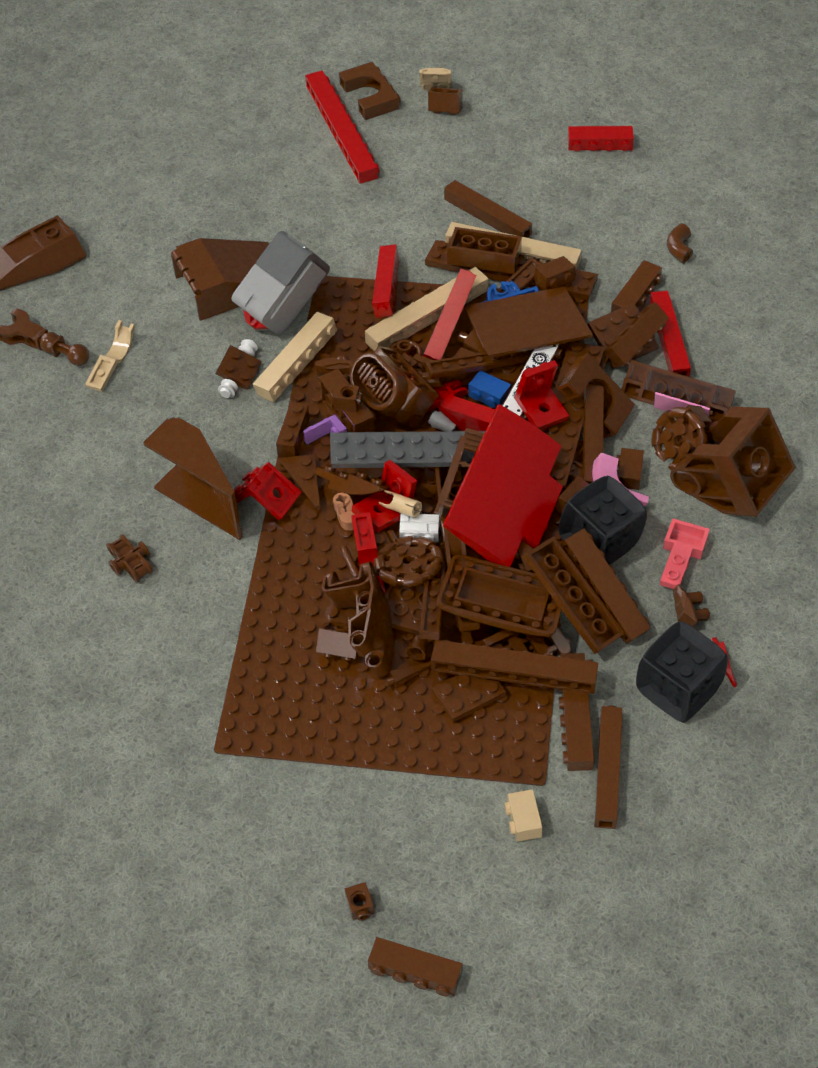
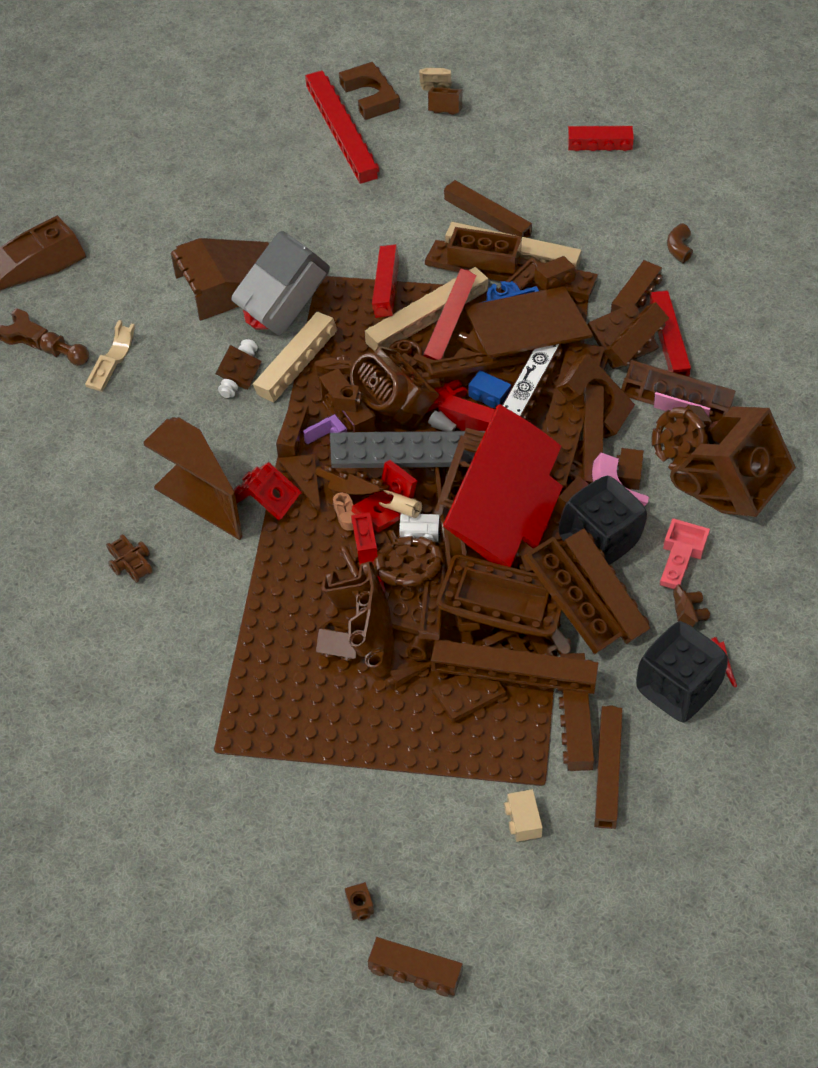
(536, 392): red bracket -> none

